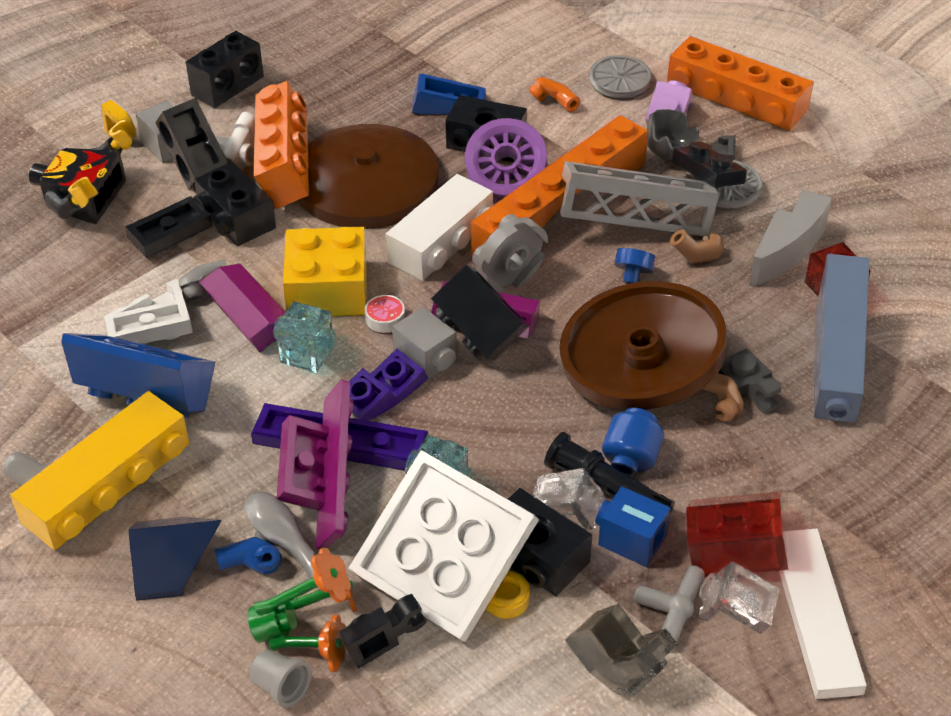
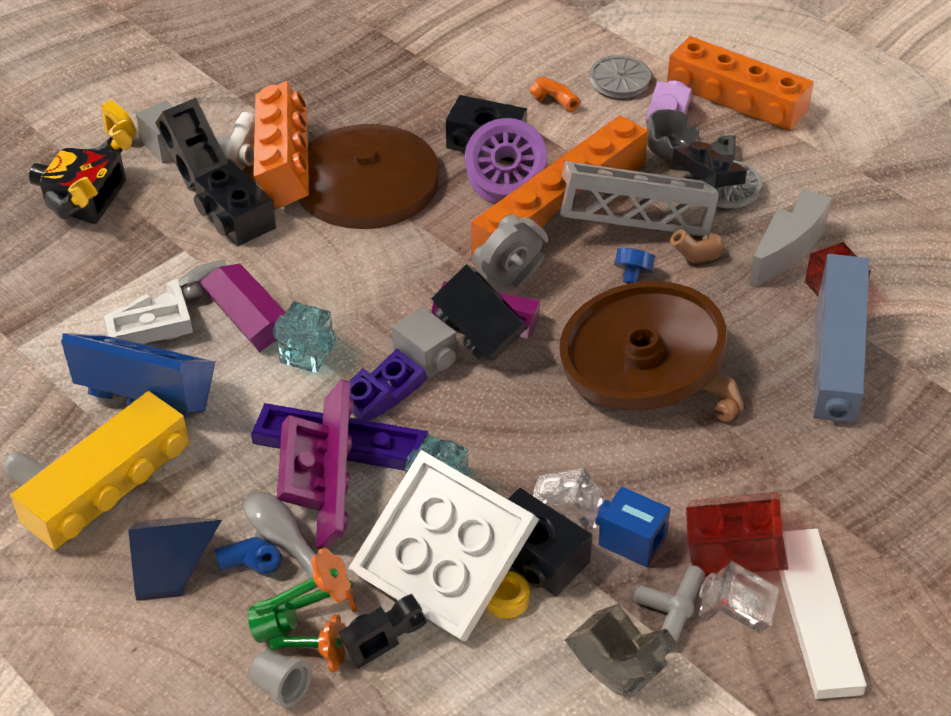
(168, 226): black plate -> none
(224, 69): black brick -> none
(326, 269): yellow brick -> none
(383, 313): tile -> none
(437, 227): white brick -> none
(439, 95): blue slope -> none
(570, 456): black pin -> none
(633, 441): blue head -> none
(752, 379): dark grey plate -> none

